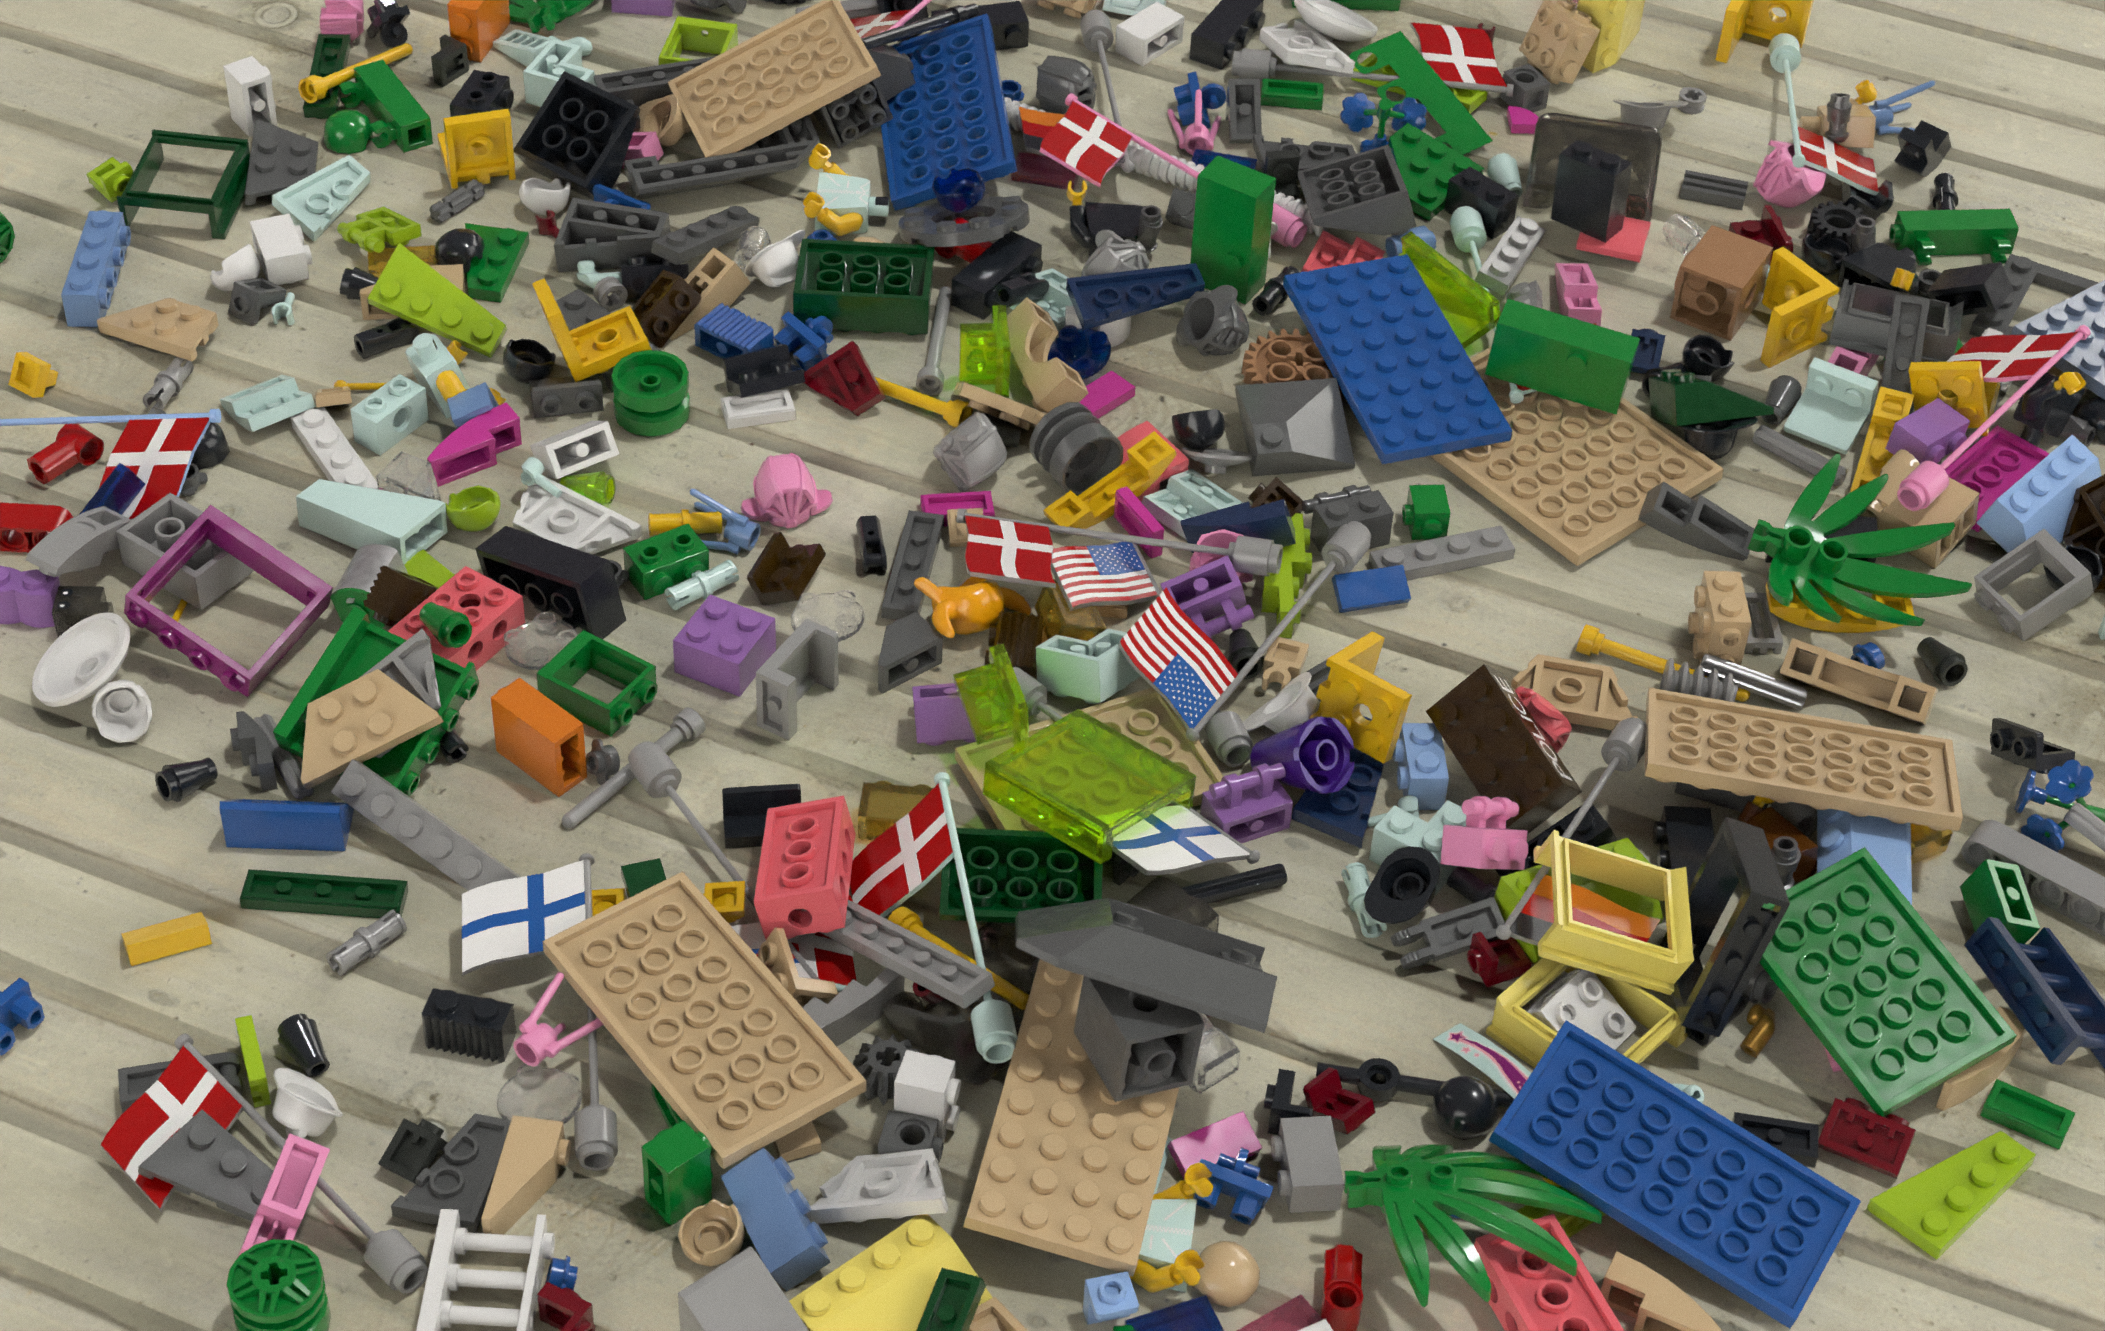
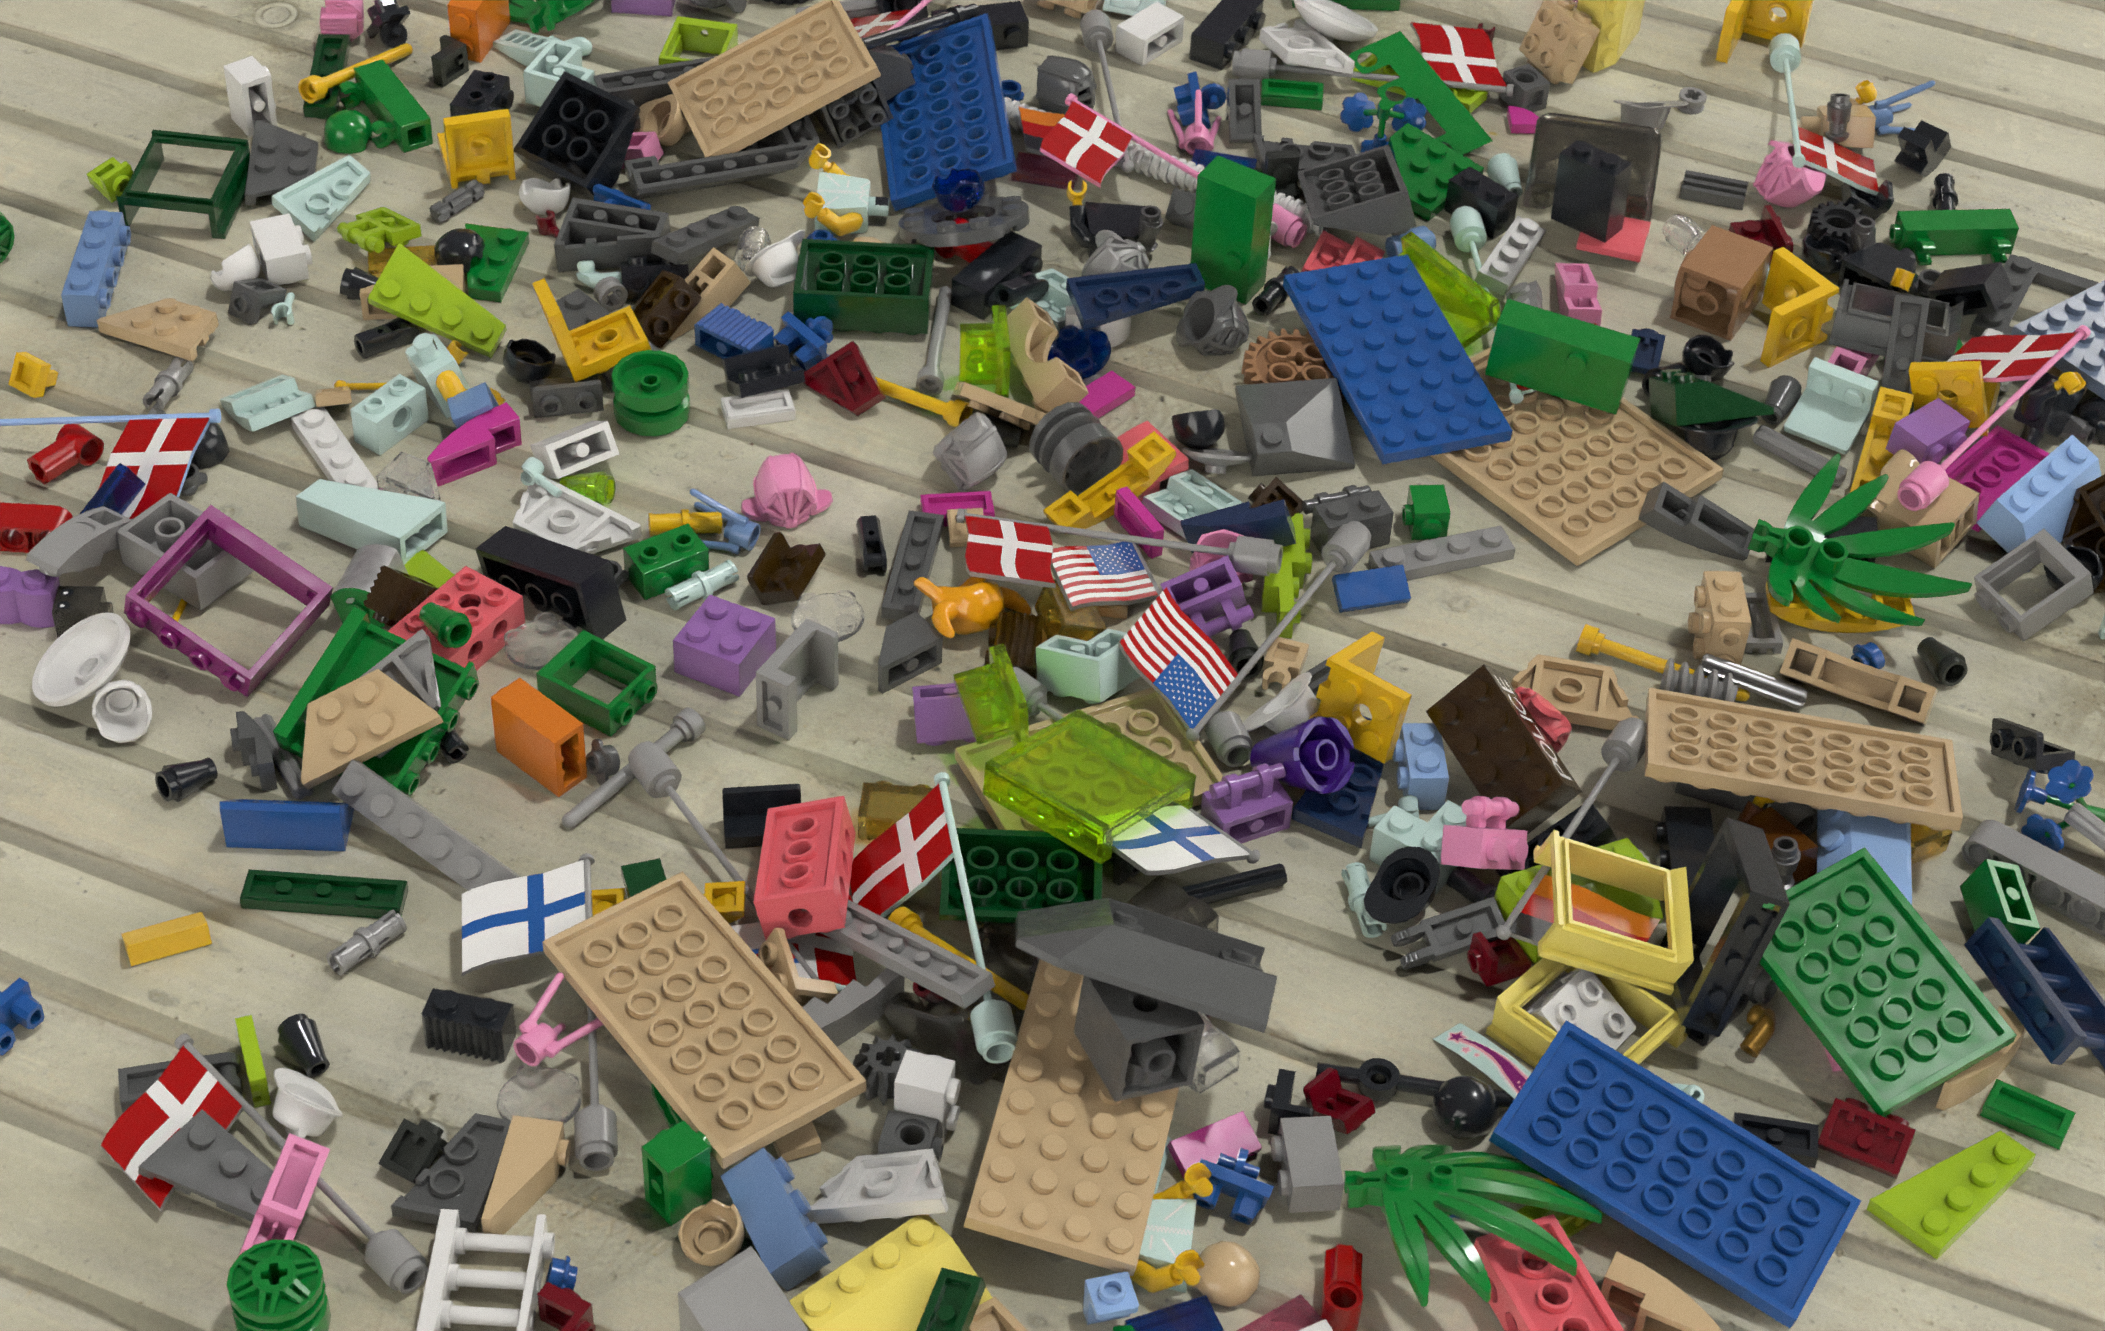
(473, 508): lime hair -> none

